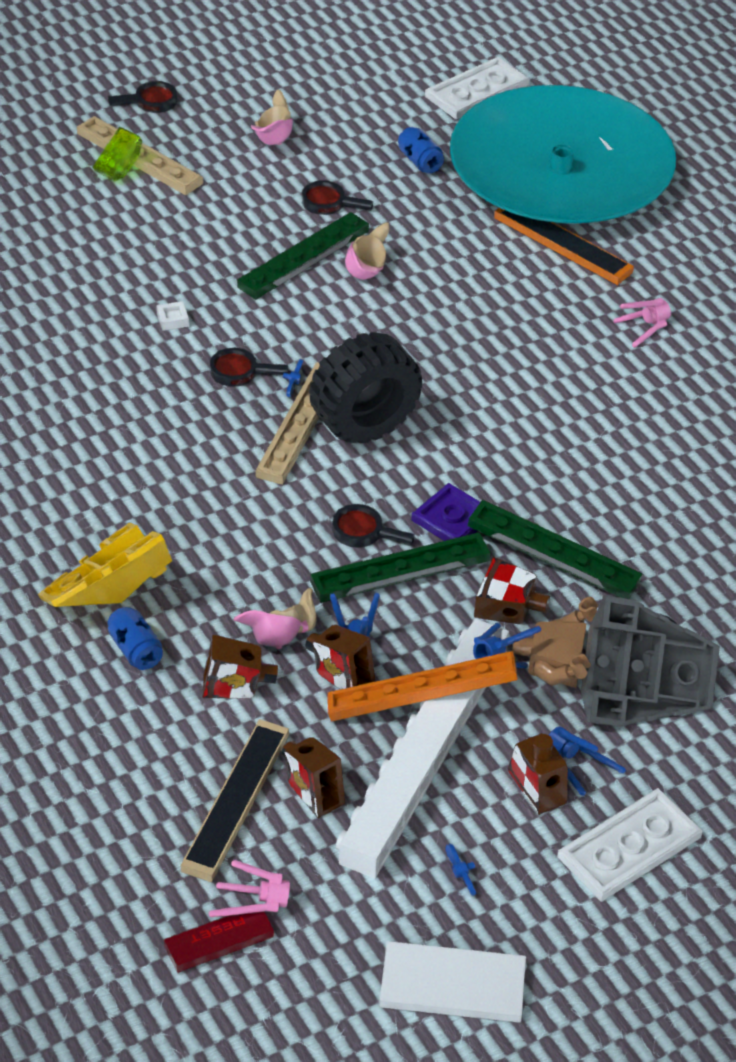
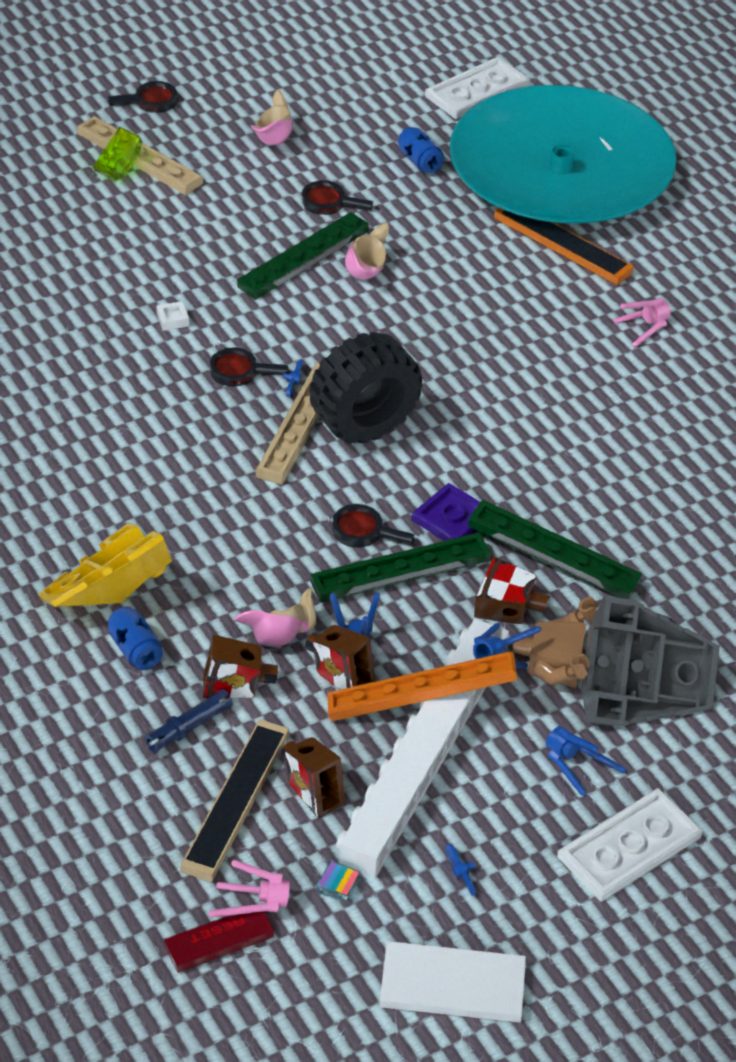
(178, 727): none -> dark blue pin
(338, 881): none -> tile
(540, 772): reddish brown torso -> none

